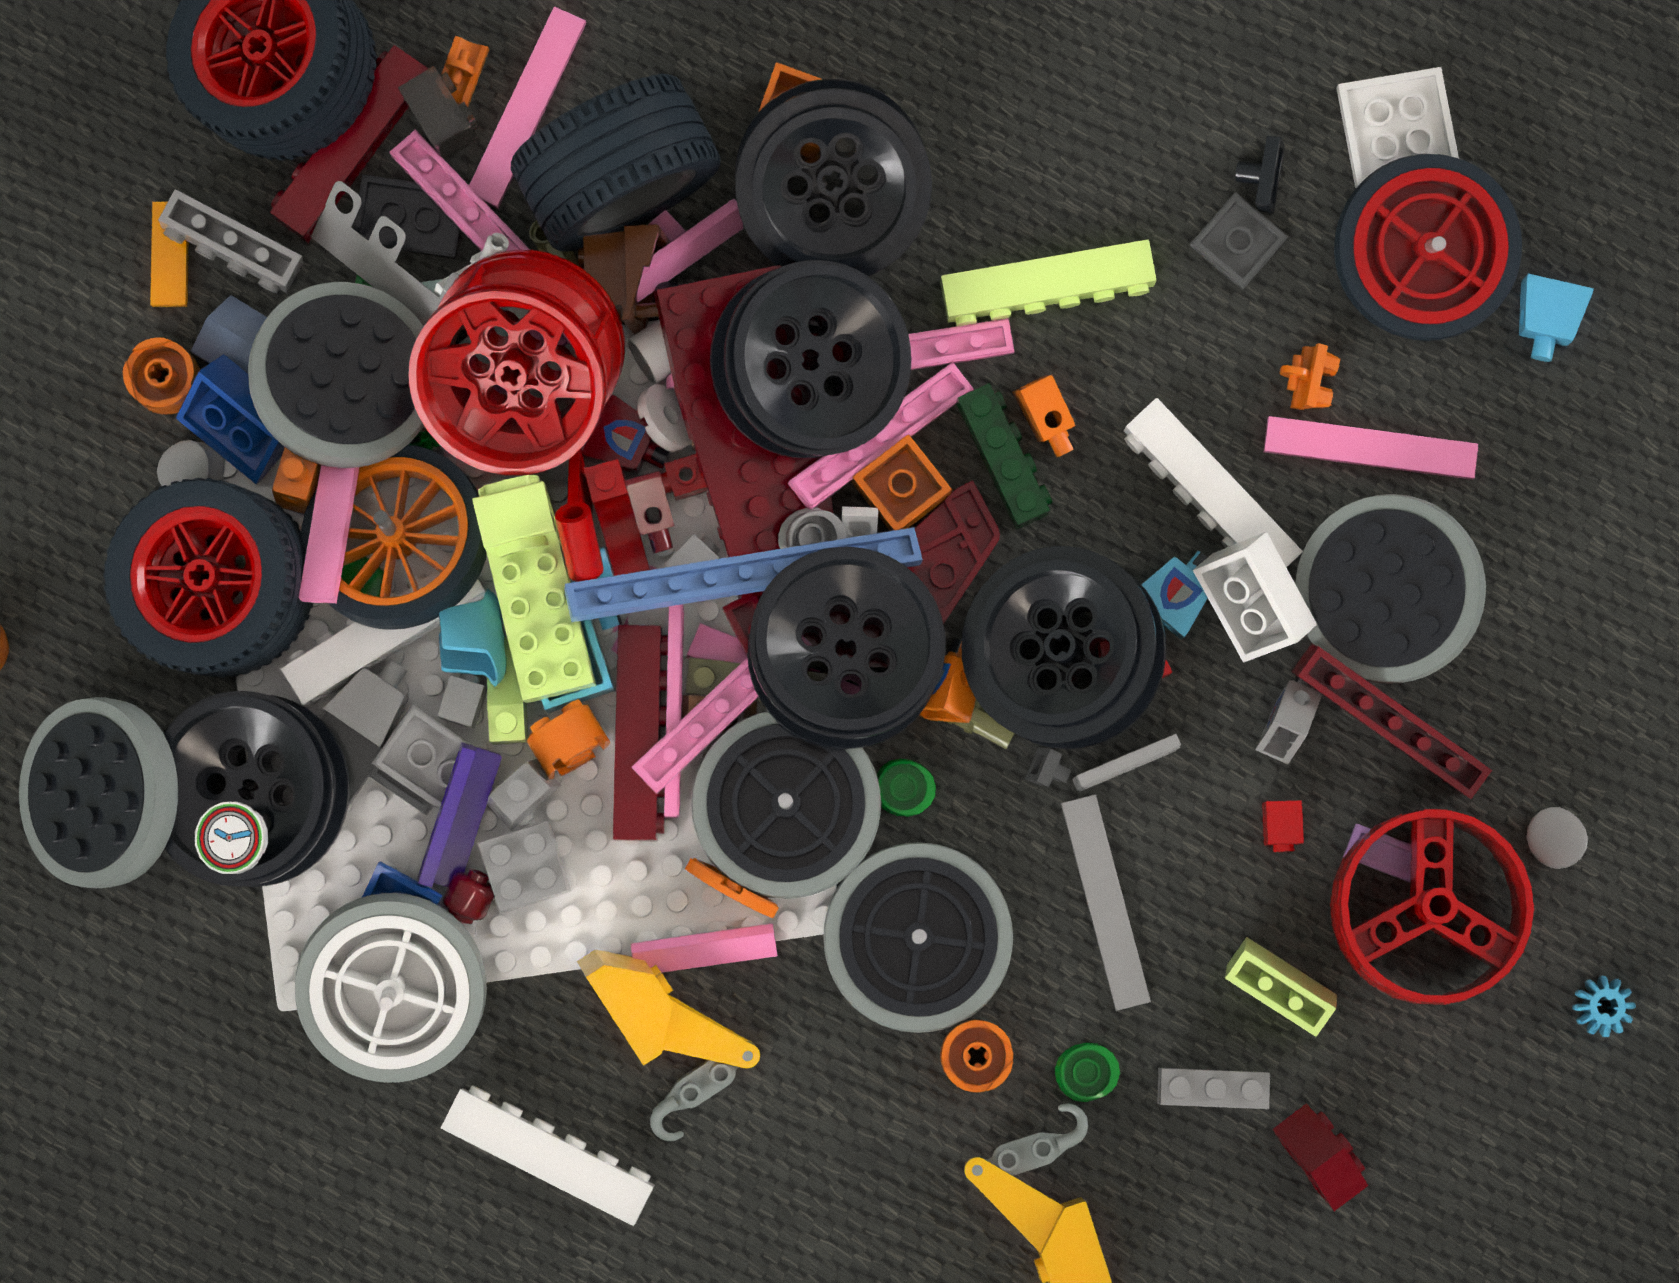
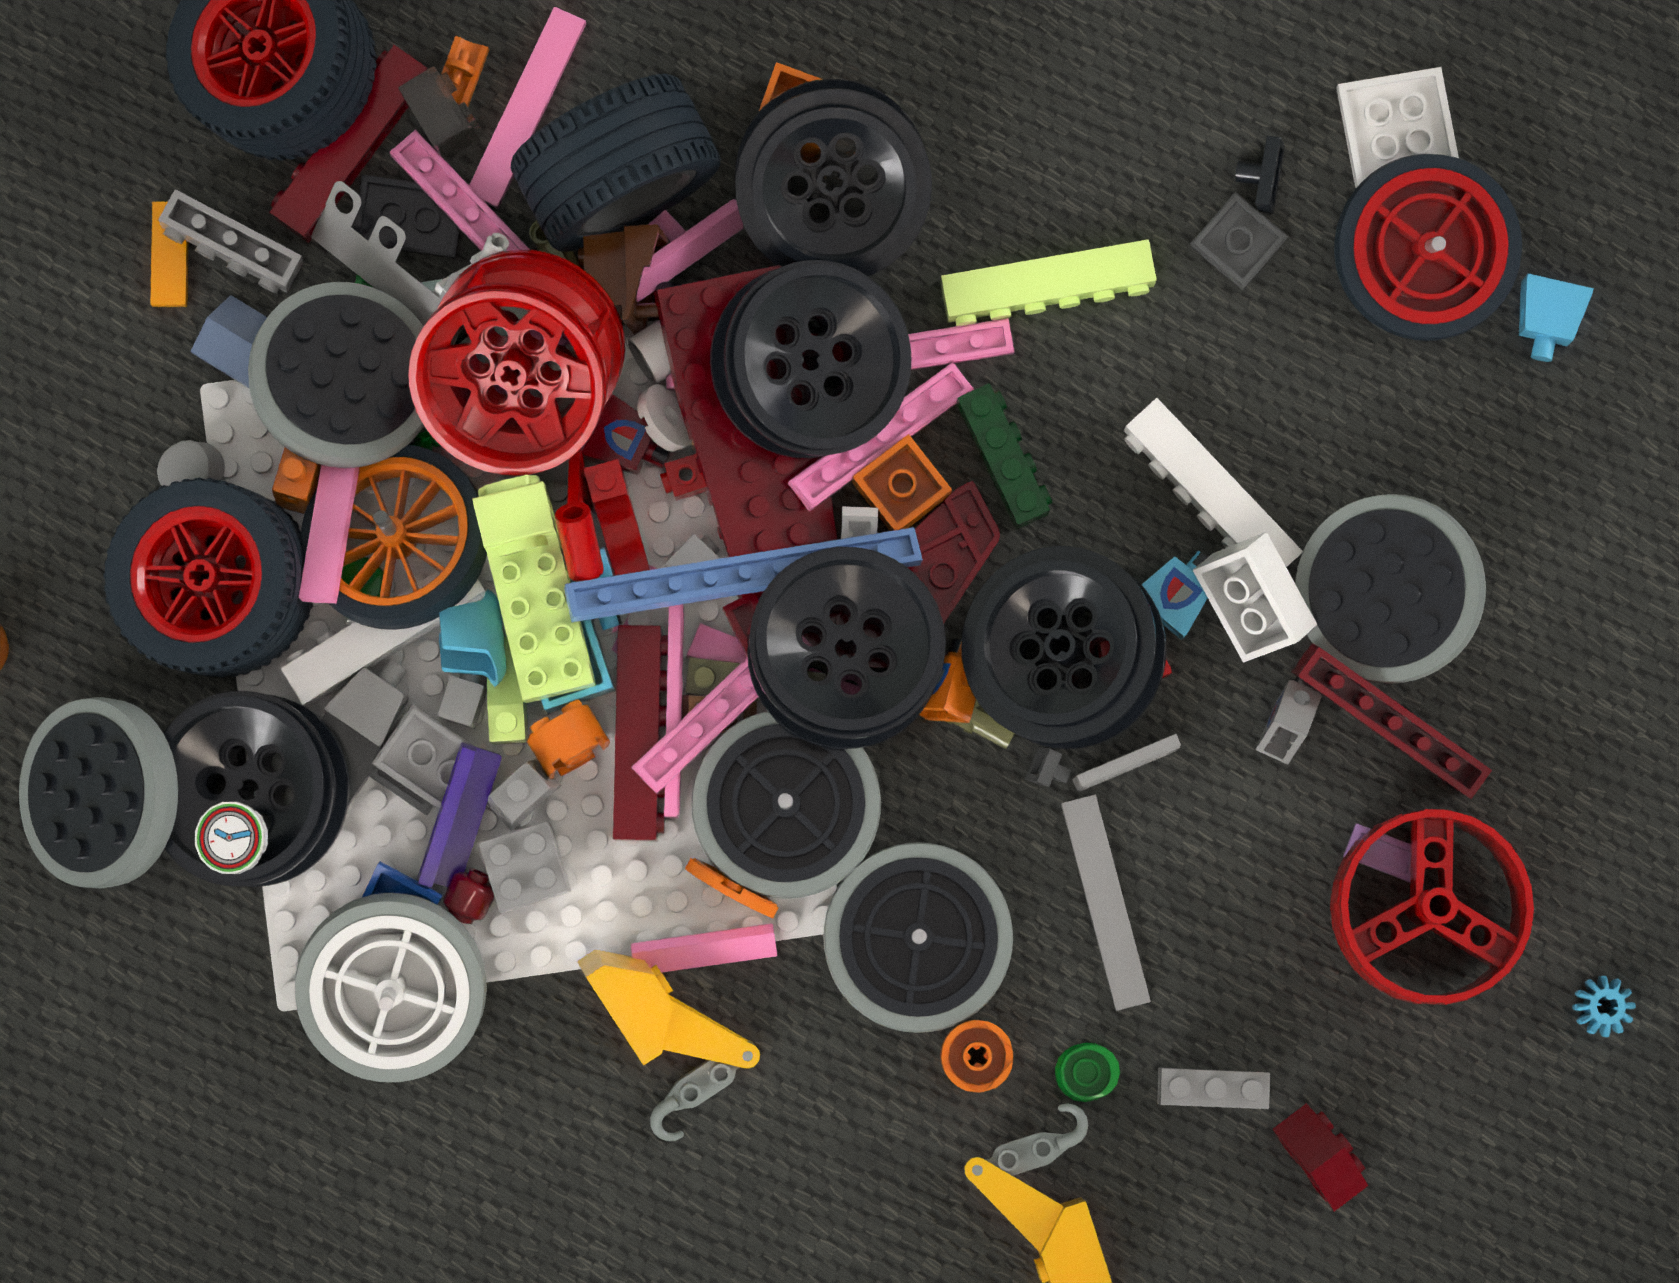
(145, 367): orange brick -> none
(225, 418): blue slope -> none
(548, 1156): white brick -> none
(648, 492): torso -> none
(810, 527): light grey piece -> none
(905, 787): green piece -> none
(1035, 402): orange torso -> none
(1281, 986): yellowish green brick -> none
(1283, 825): red brick -> none
(1306, 377): orange hips -> none
(1371, 447): bright pink tile -> none
(1557, 837): light grey piece -> none

